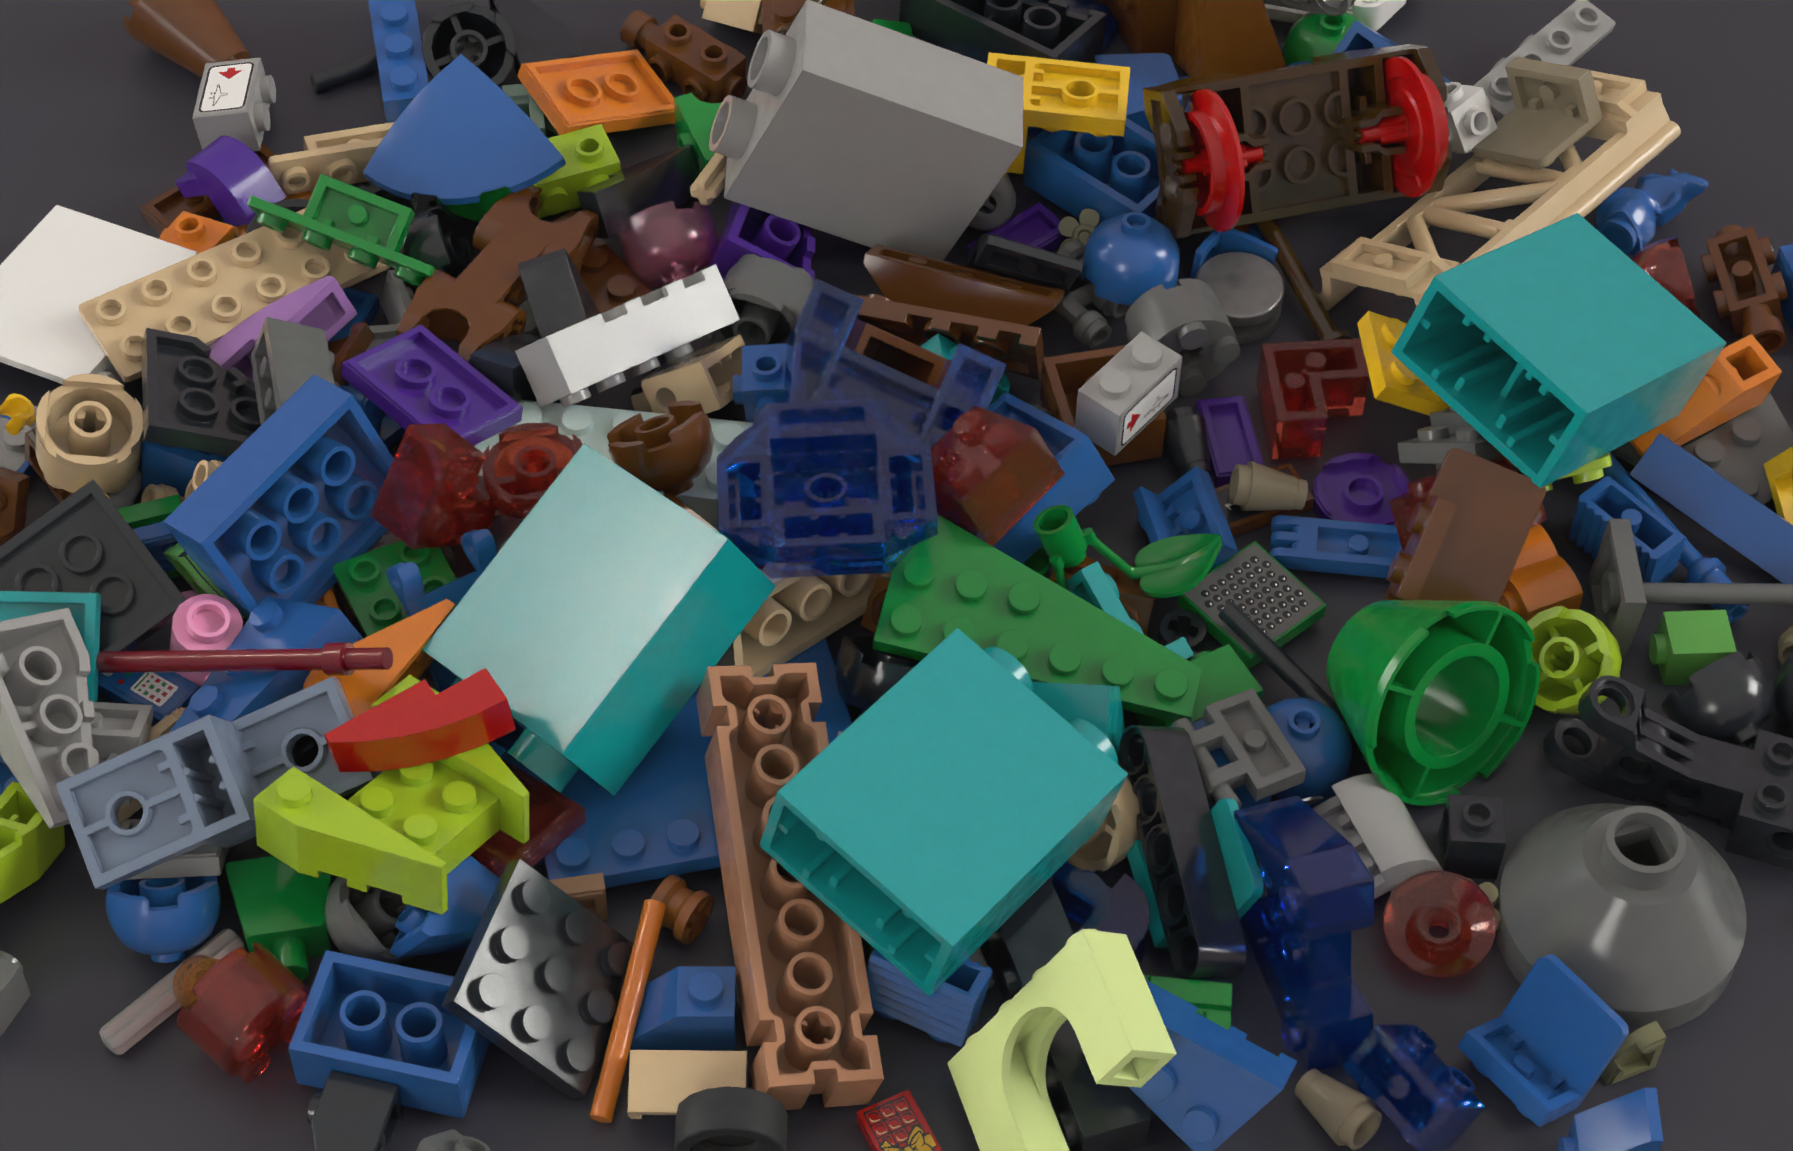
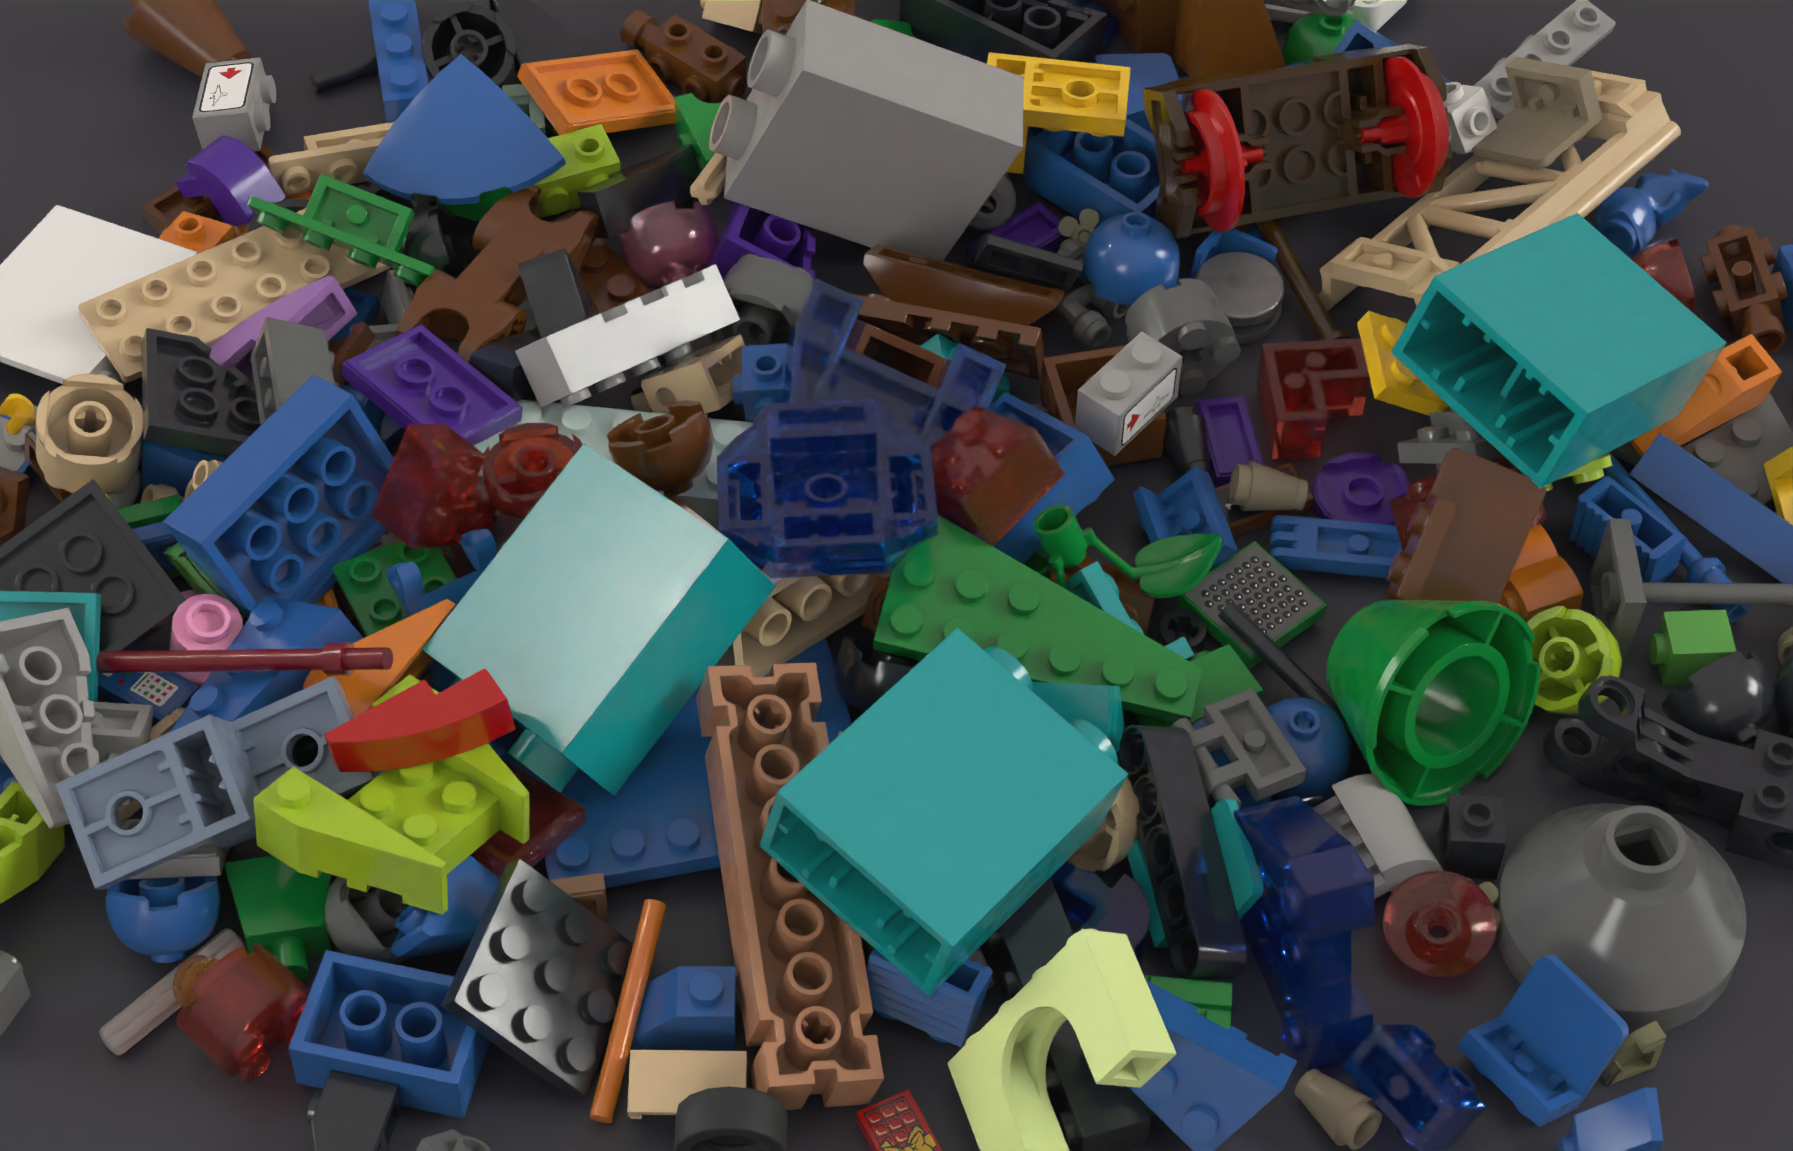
(685, 909): dark orange wheel -> none

